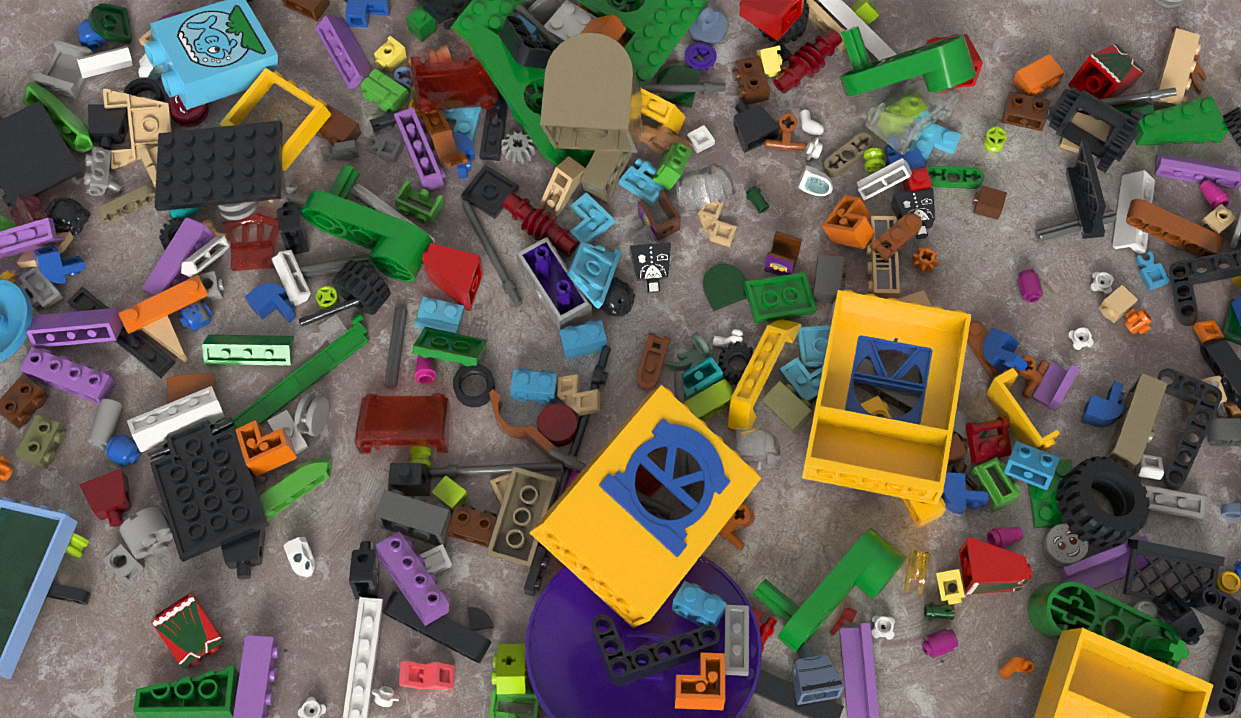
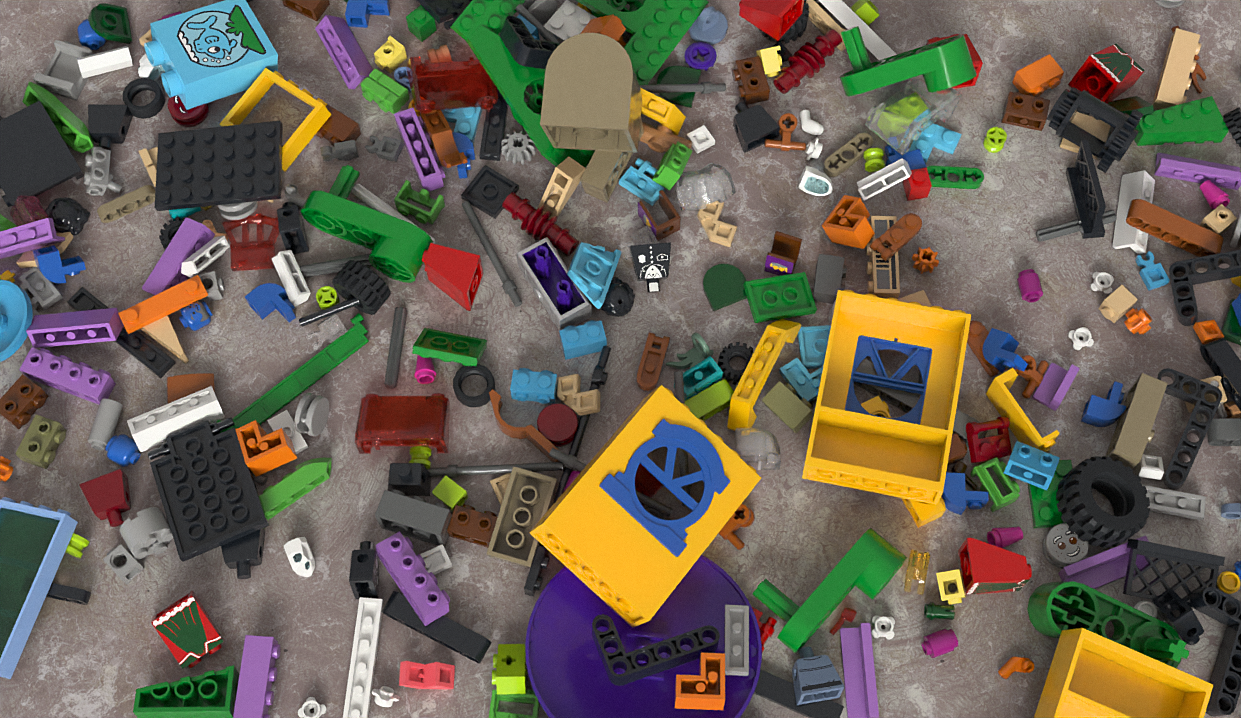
(146, 121): tan wing -> none
(248, 349): panel -> none
(383, 121): black pin -> none
(439, 315): medium azure plate -> none
(479, 619): black tile -> none
(594, 219): medium azure plate -> none
(698, 605): dark azure brick -> none
(725, 341): white arm -> none
(754, 195): dark green pin -> none
(916, 202): black torso -> none
(989, 202): reddish brown brick -> none
(1152, 95): dark grey bar -> none

